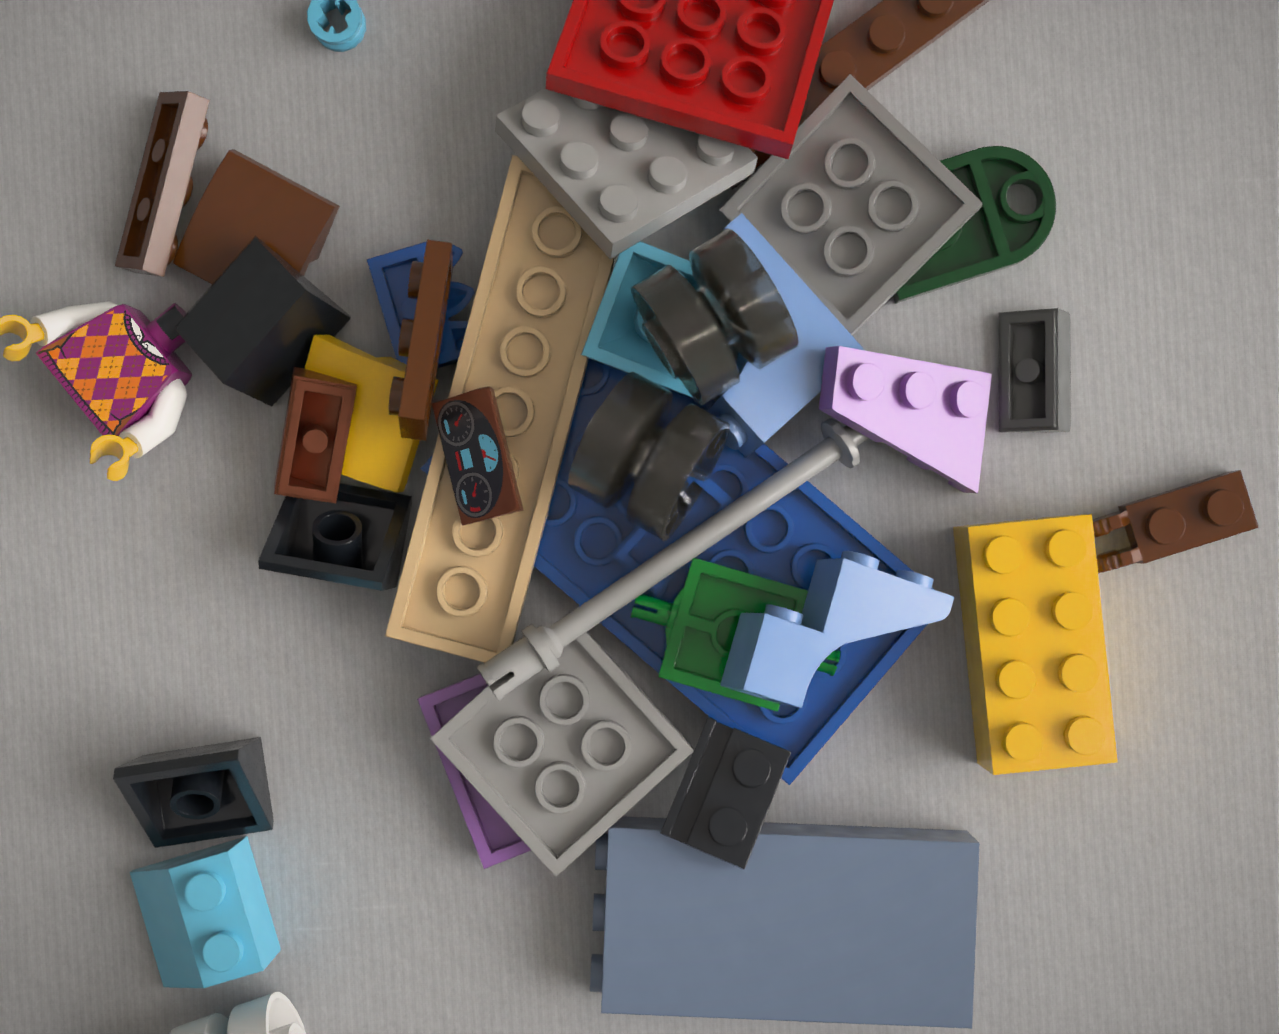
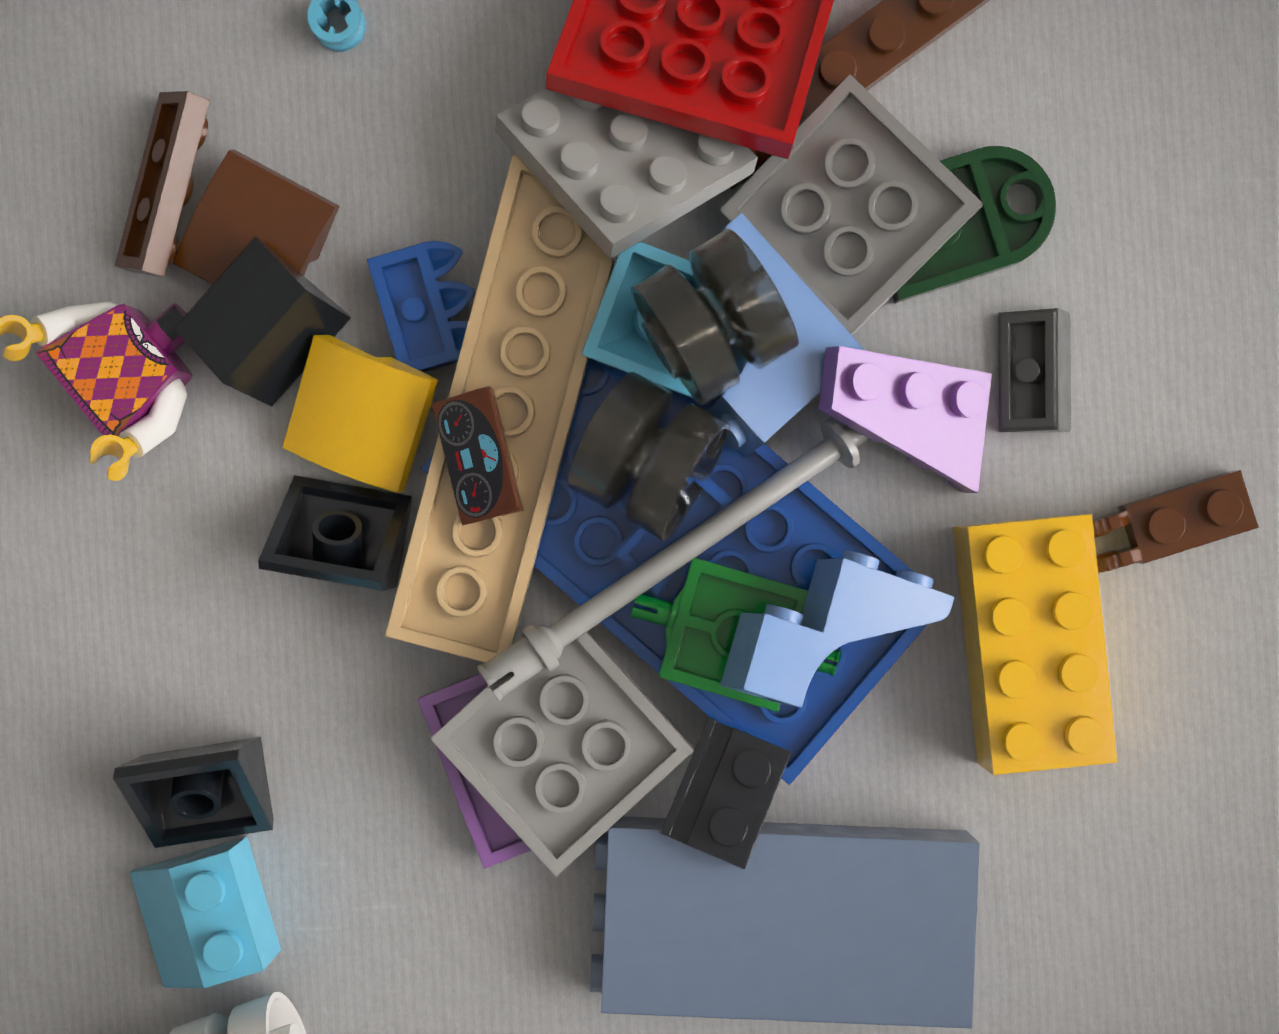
(314, 436): copper slope -> none
(422, 340): reddish brown plate -> none

